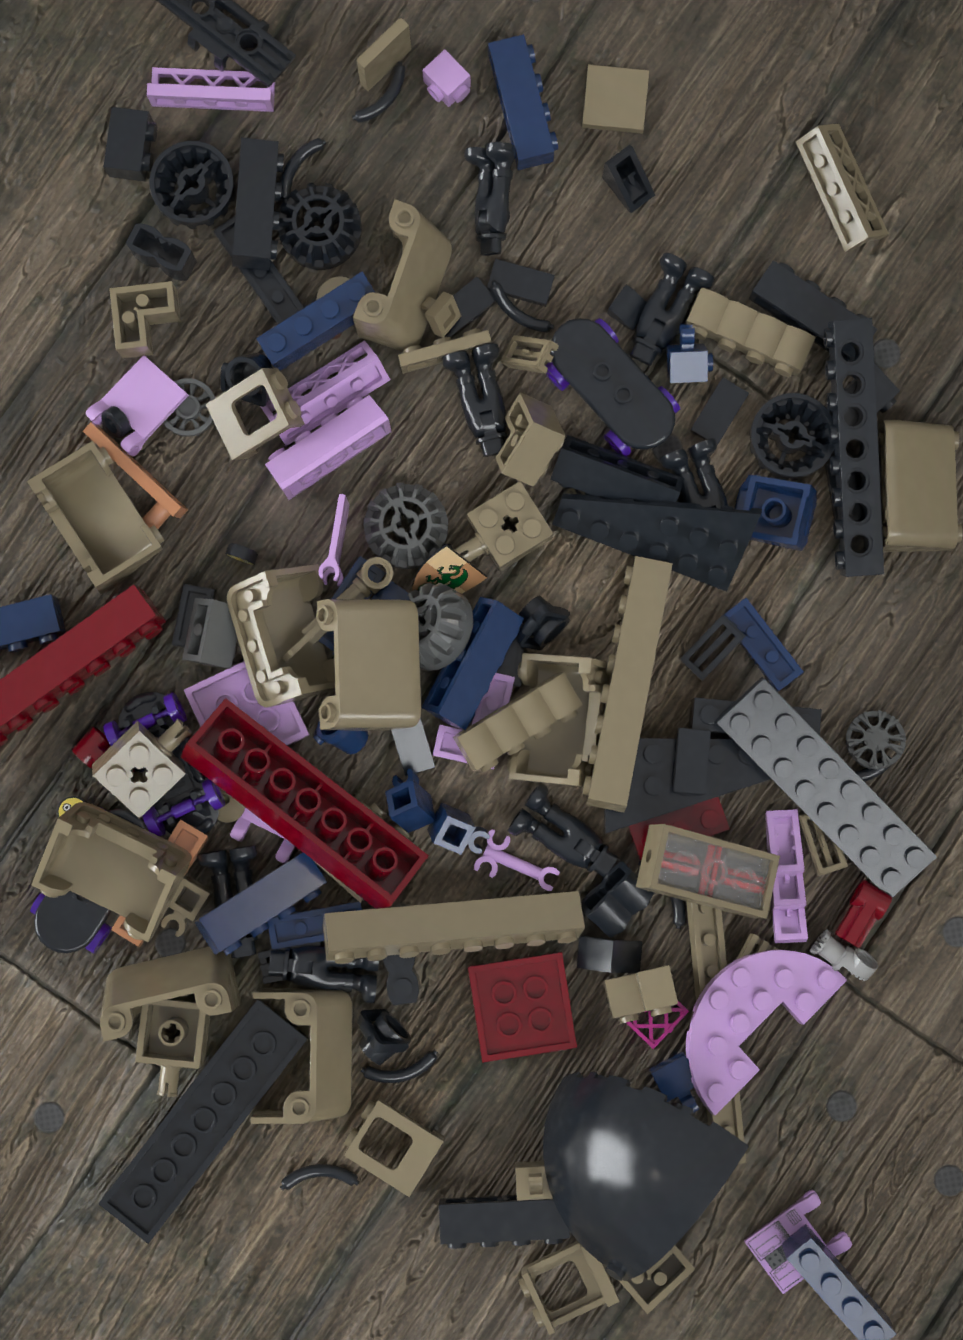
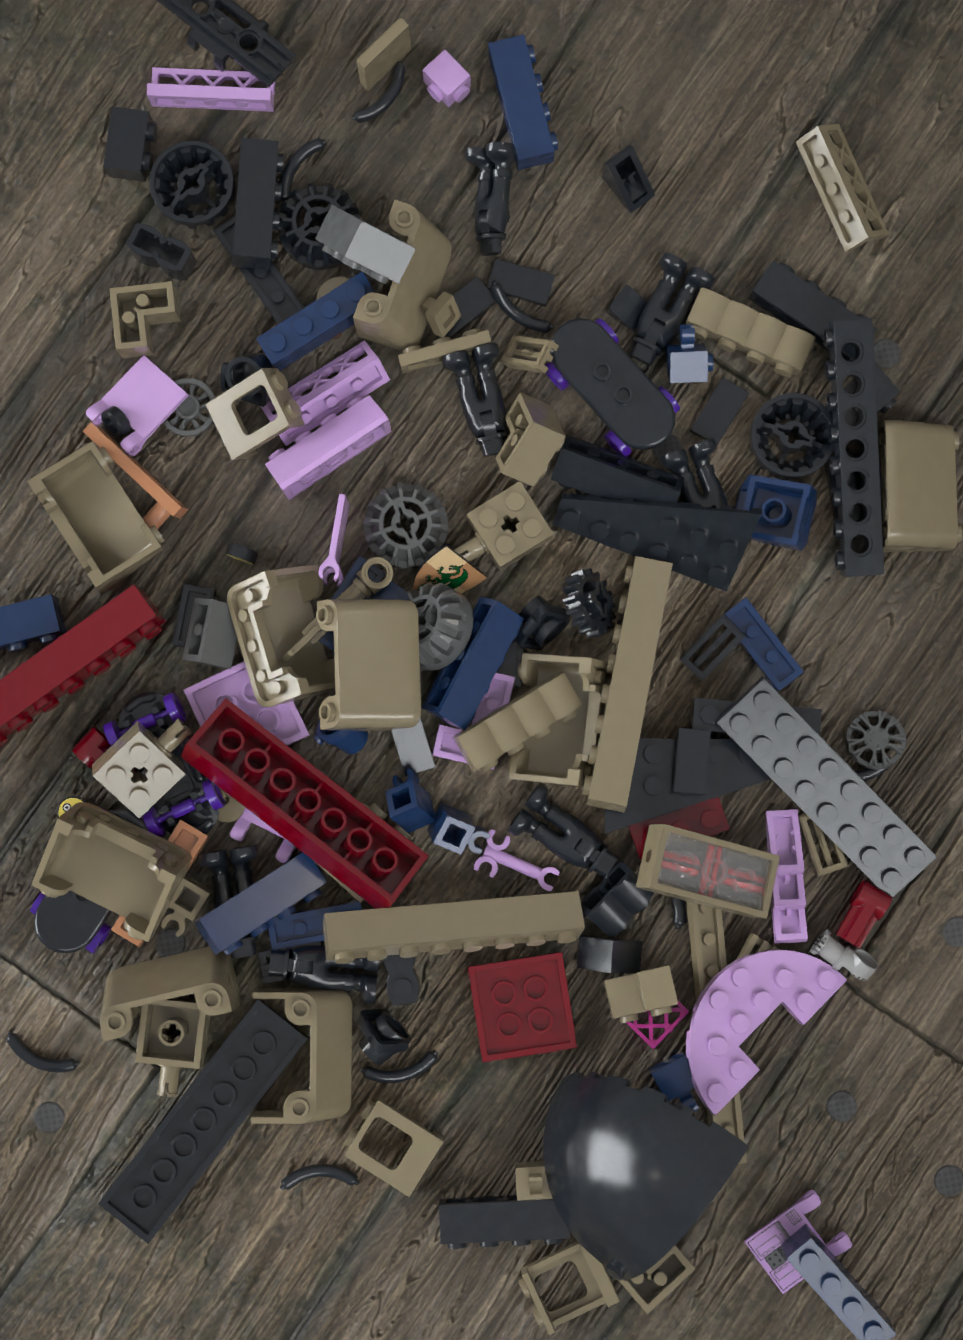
(36, 1060): none -> black piece
(364, 246): none -> brick
(589, 603): none -> black gear
(615, 99): dark tan tile -> none

